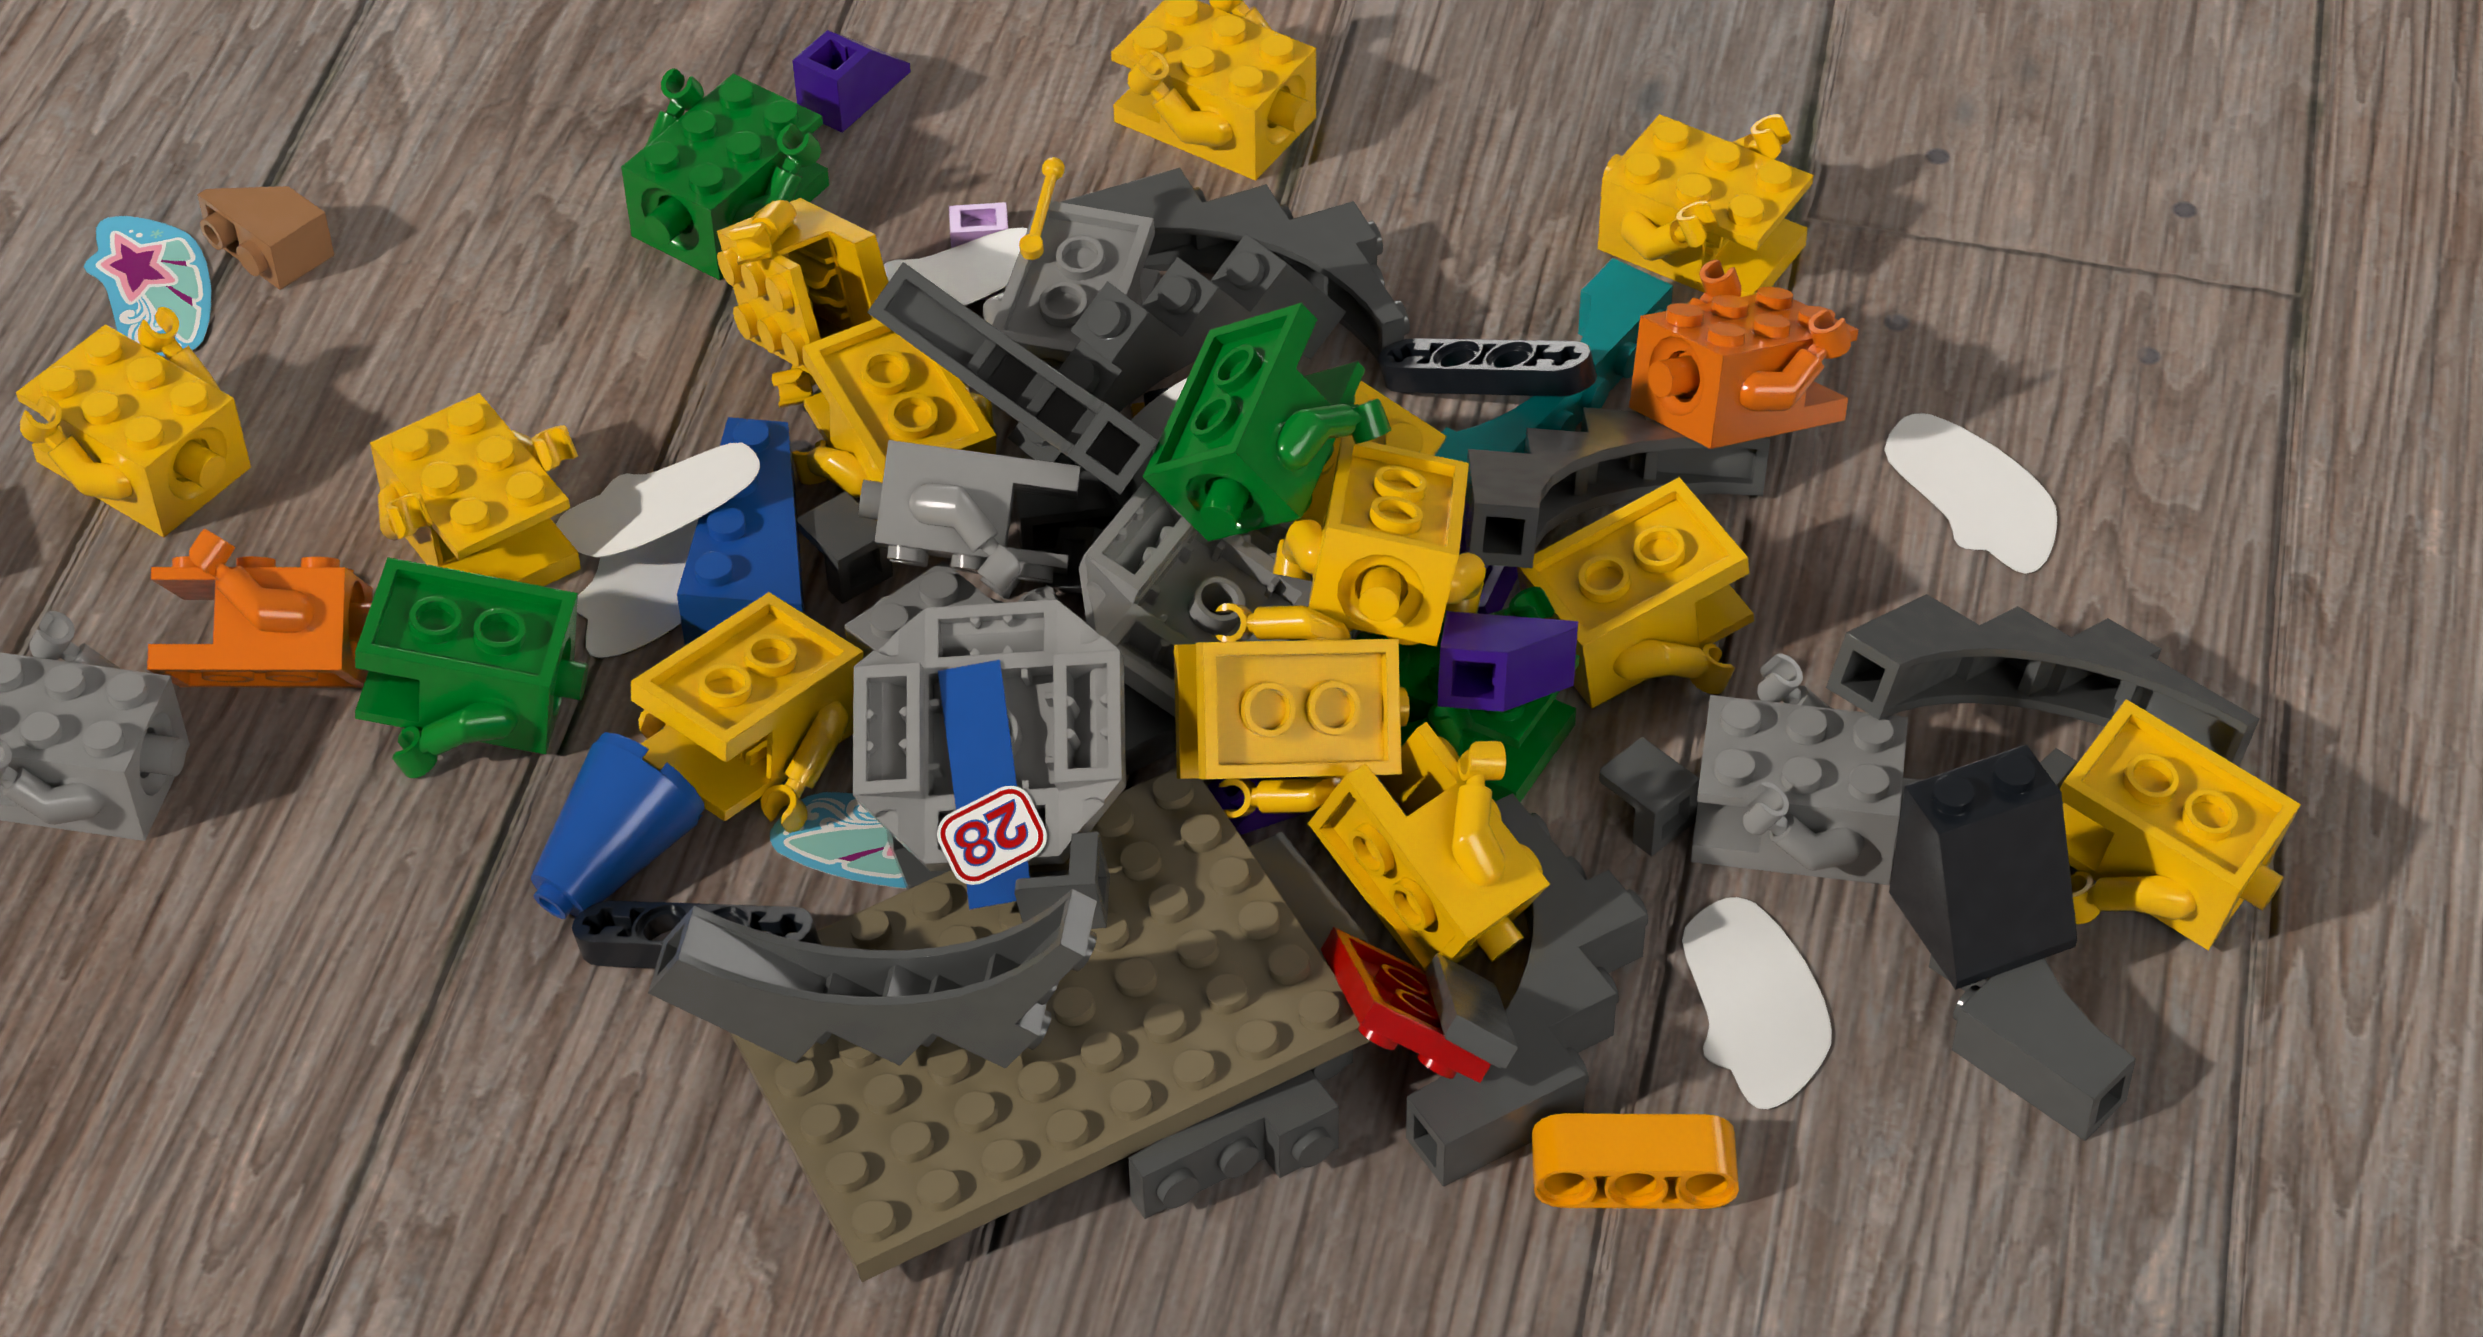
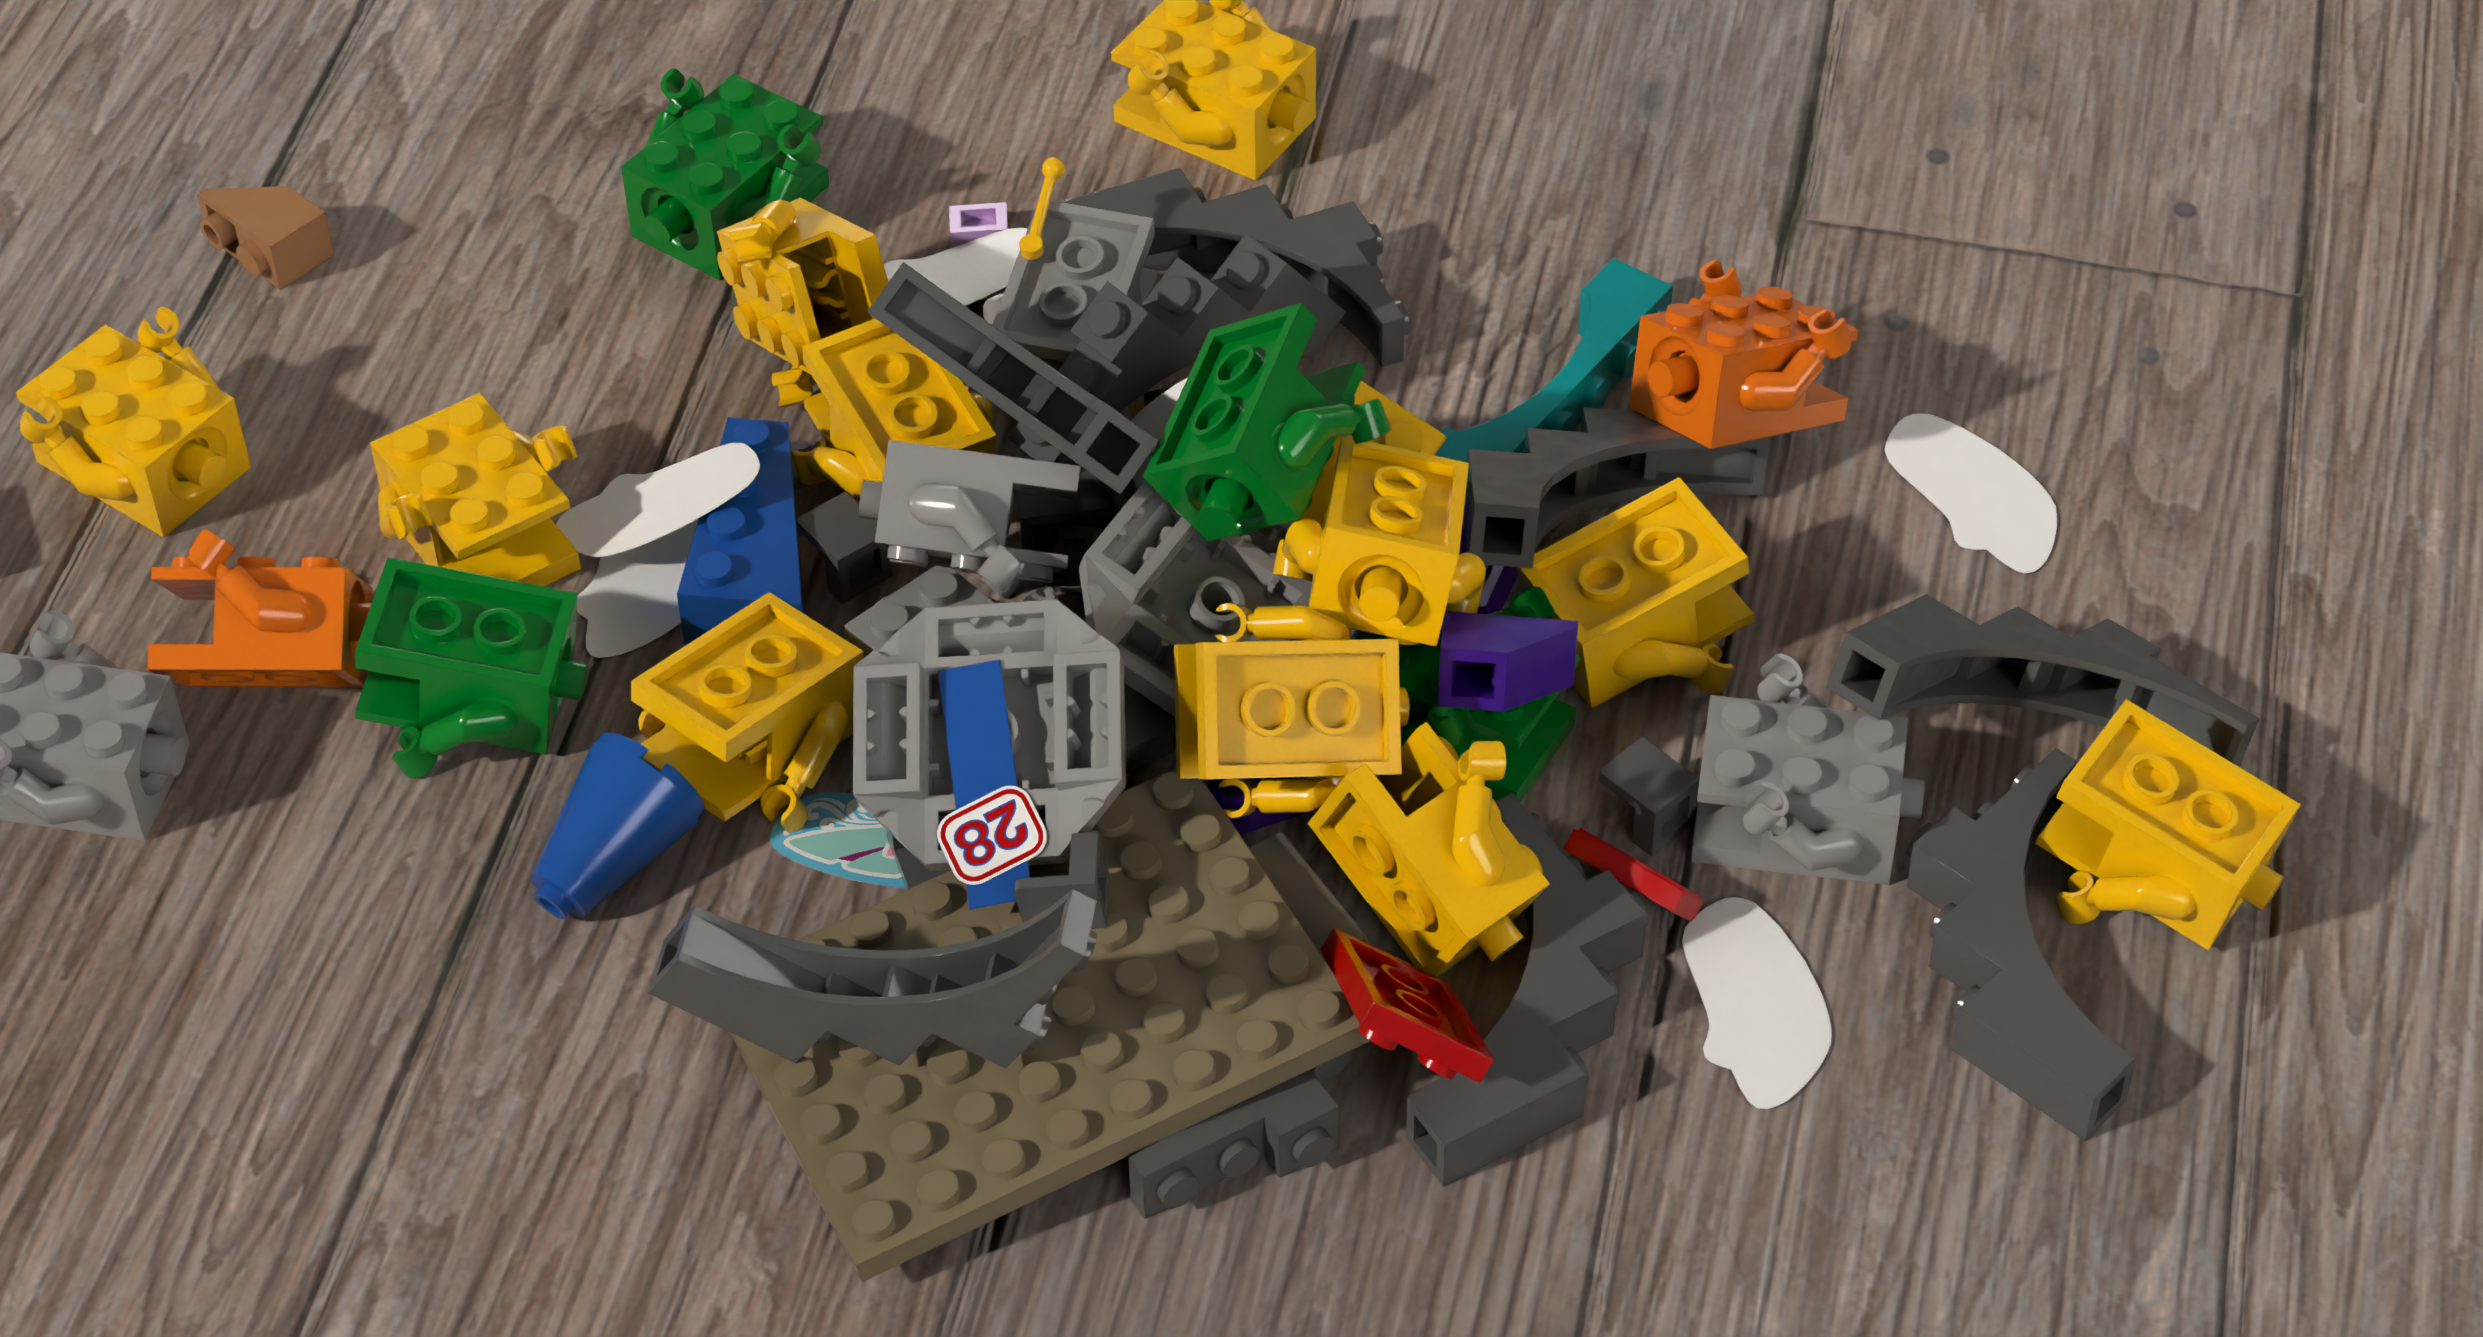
(149, 268): sticker -> none
(624, 930): black beam -> none
(844, 78): dark purple slope -> none
(1471, 1011): dark grey tile -> none
(1488, 367): black beam -> none
(1634, 874): none -> red tile
(1634, 1161): light orange beam -> none
(1704, 199): yellow torso -> none
(1985, 867): black slope -> none

